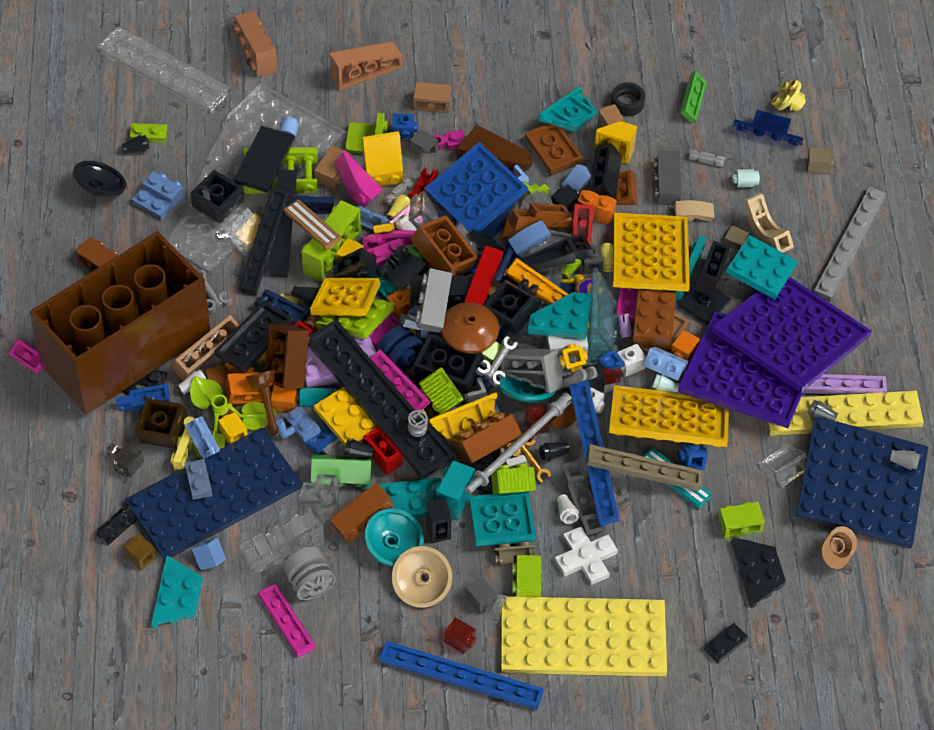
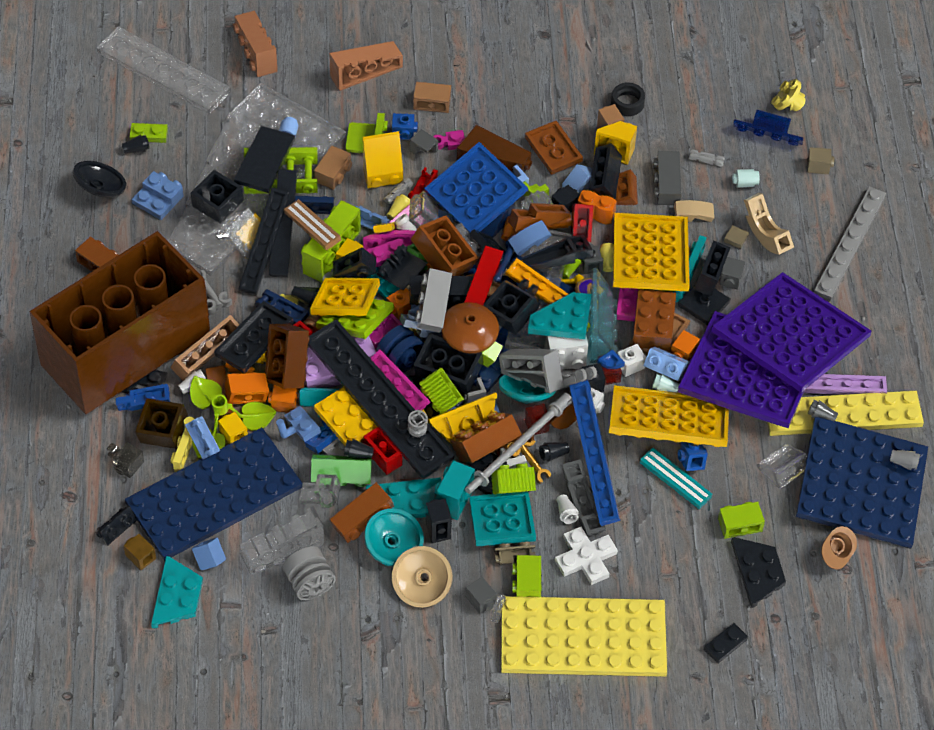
(26, 354): dark pink slope -> none
(198, 479): sand blue plate -> none
(262, 382): reddish brown piece -> none
(286, 620): dark pink tile -> none
(357, 180): dark pink slope -> none
(460, 635): clear red brick -> none
(462, 675): blue plate -> none
(491, 371): light grey bar -> none
(570, 111): teal wing -> none
(581, 357): yellow brick -> none
(625, 327): lavender pin -> none
(644, 467): dark tan plate -> none
(693, 97): bright green plate -> none
(762, 267): teal plate -> none

